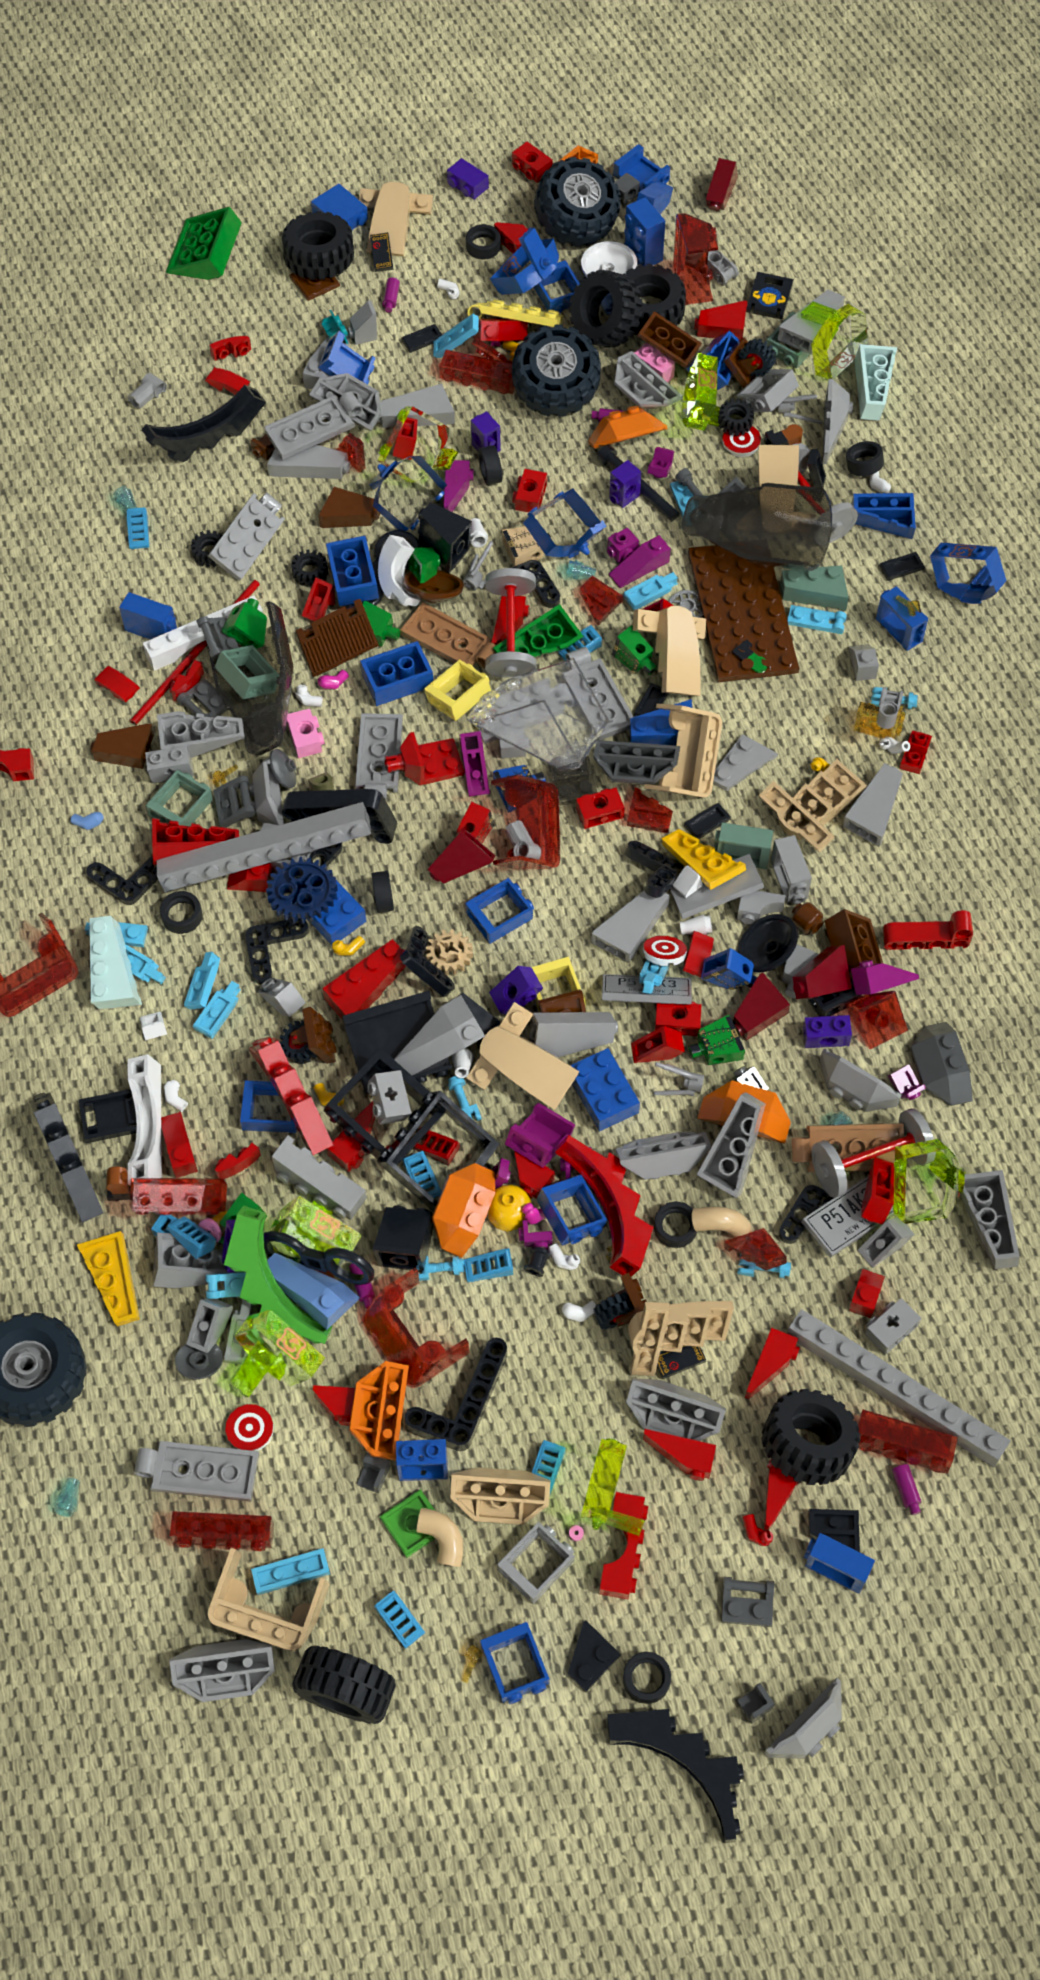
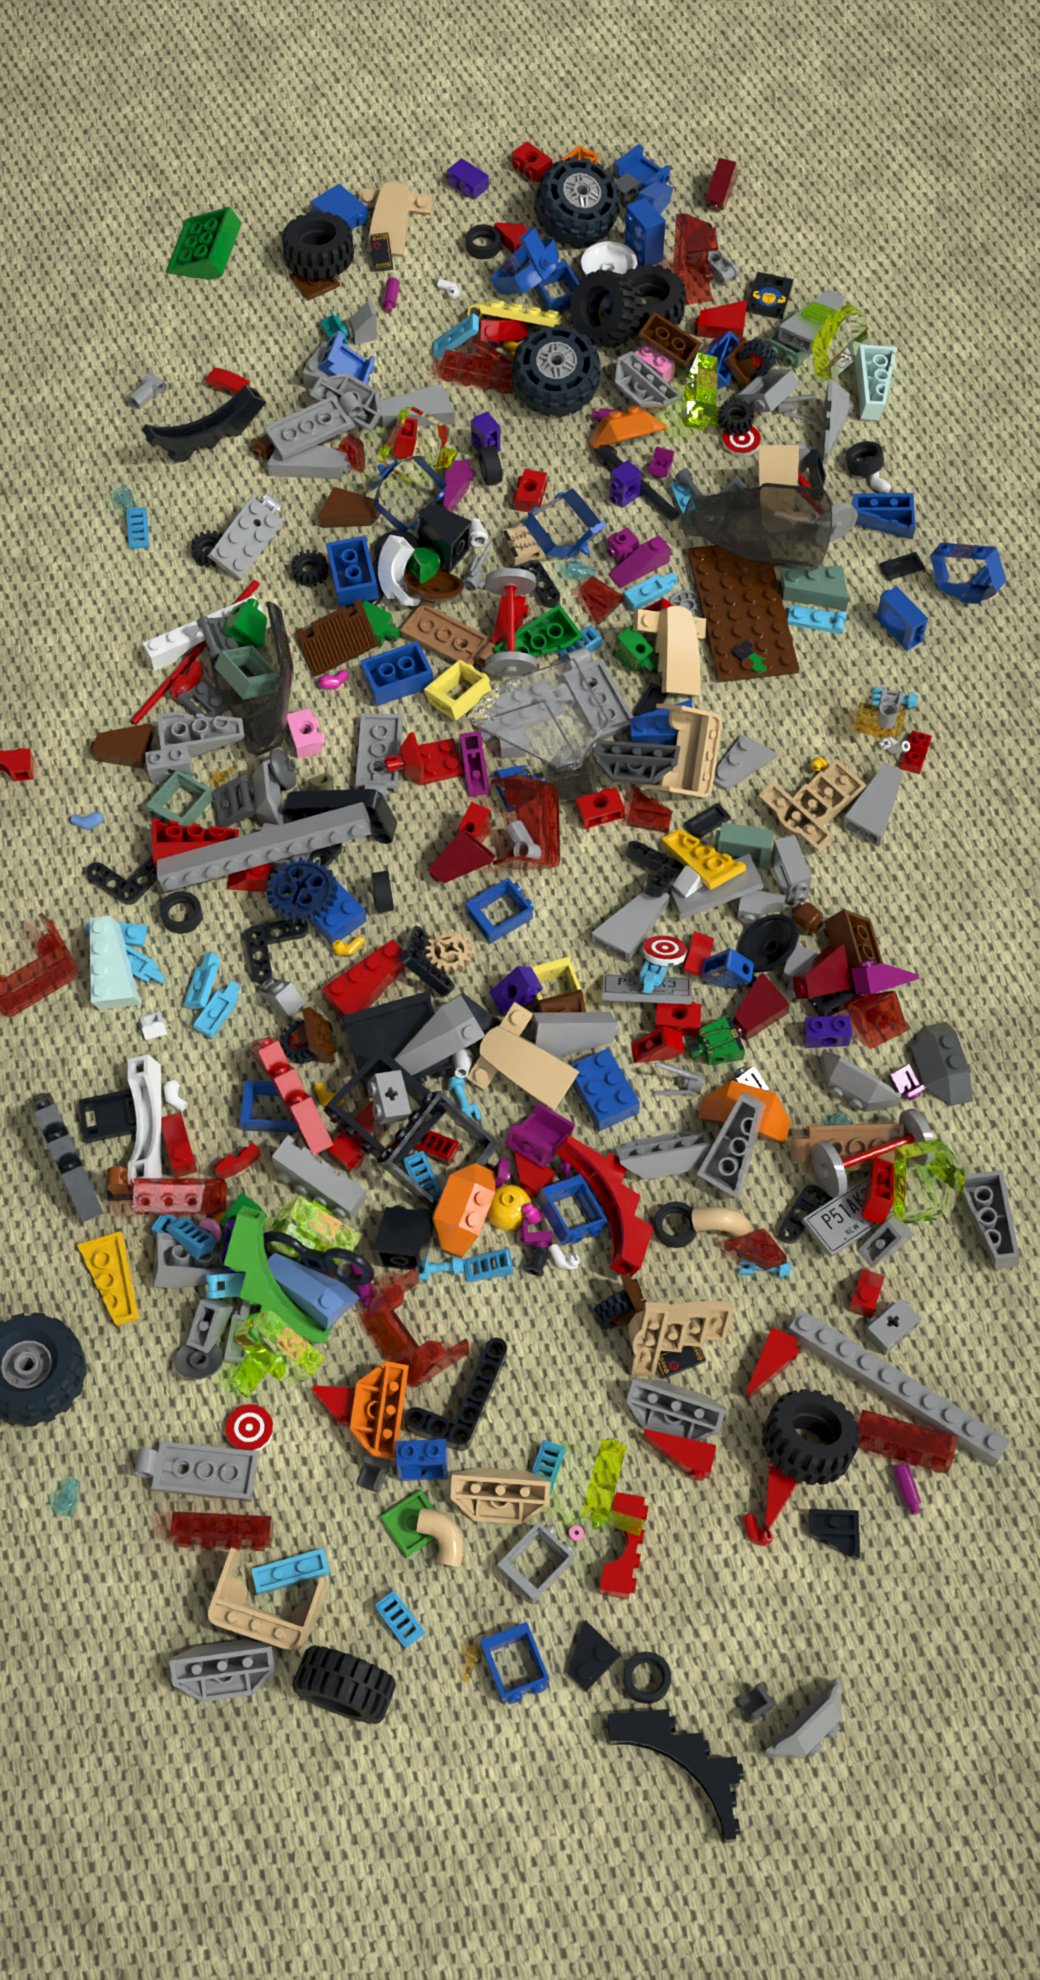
(117, 683): red slope -> none
(146, 616): blue brick -> none
(236, 345): red slope -> none
(306, 699): white arm -> none
(320, 597): red slope -> none
(421, 338): black tile -> none
(578, 1313): white arm -> none
(700, 924): white cone -> none
(747, 1610): dark grey plate -> none
(789, 436): leg -> none
(838, 1562): blue window -> none
(864, 662): light grey slope -> none
(912, 605): clear yellow hand -> none
(926, 935): red beam -> none

